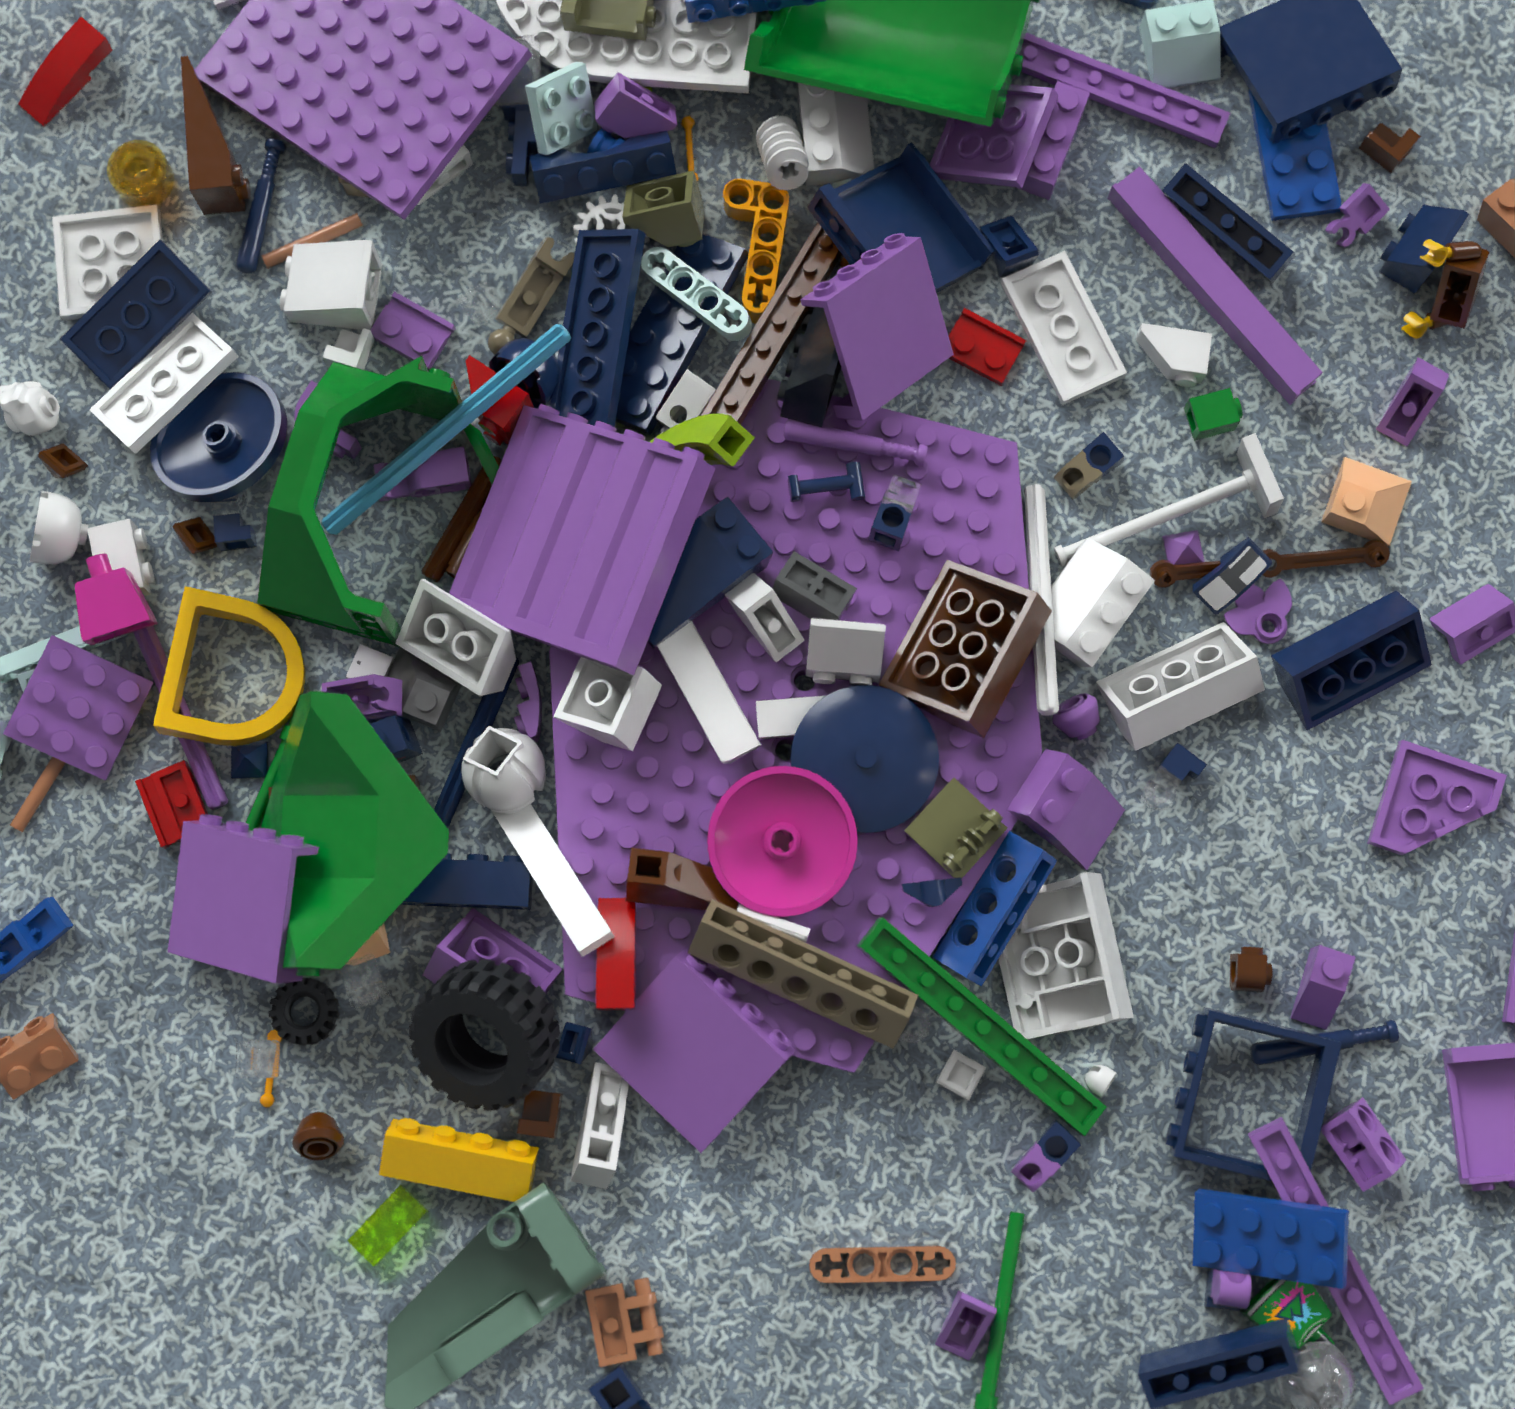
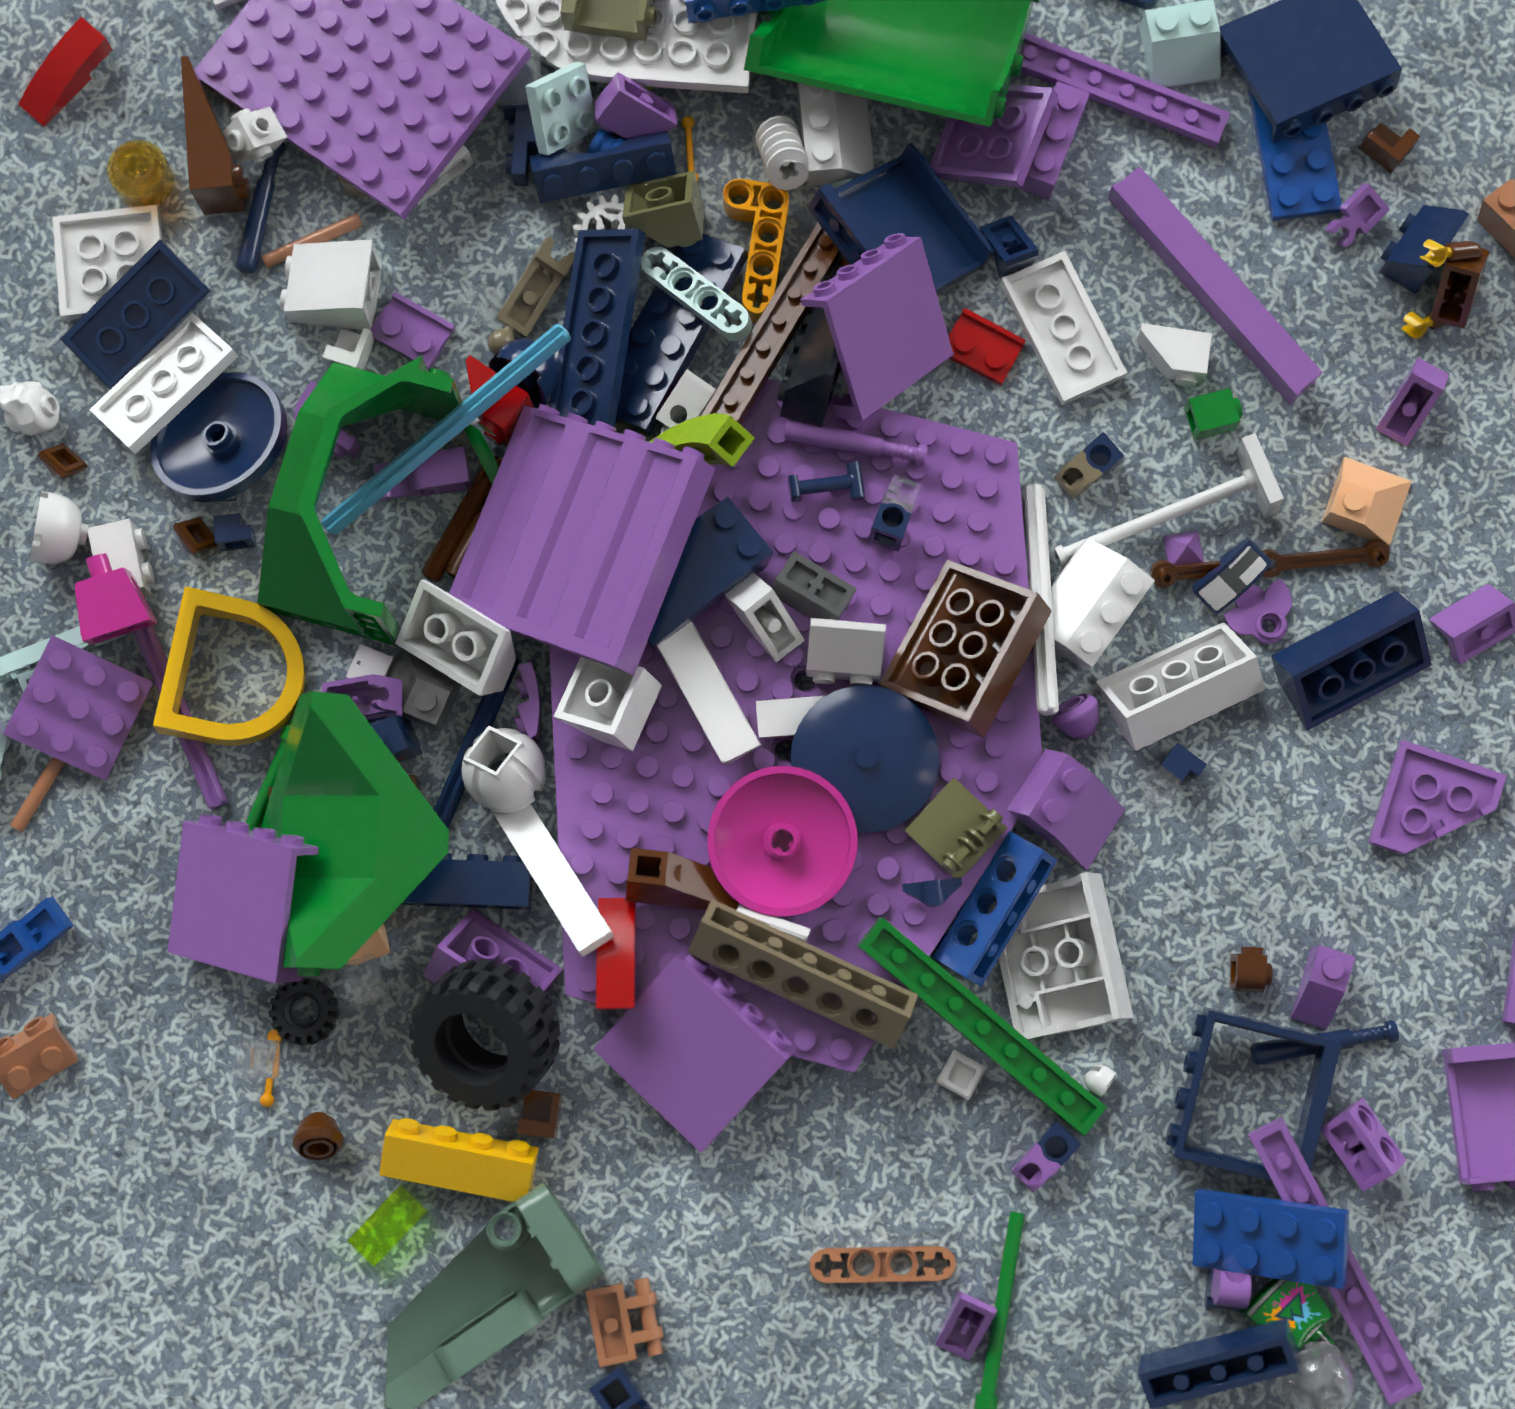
(171, 799): red plate -> none
(249, 760): dark blue slope -> none
(254, 134): none -> white brick
(575, 1043): dark blue slope -> none
(600, 1128): white slope -> none
(1229, 223): dark blue brick -> none

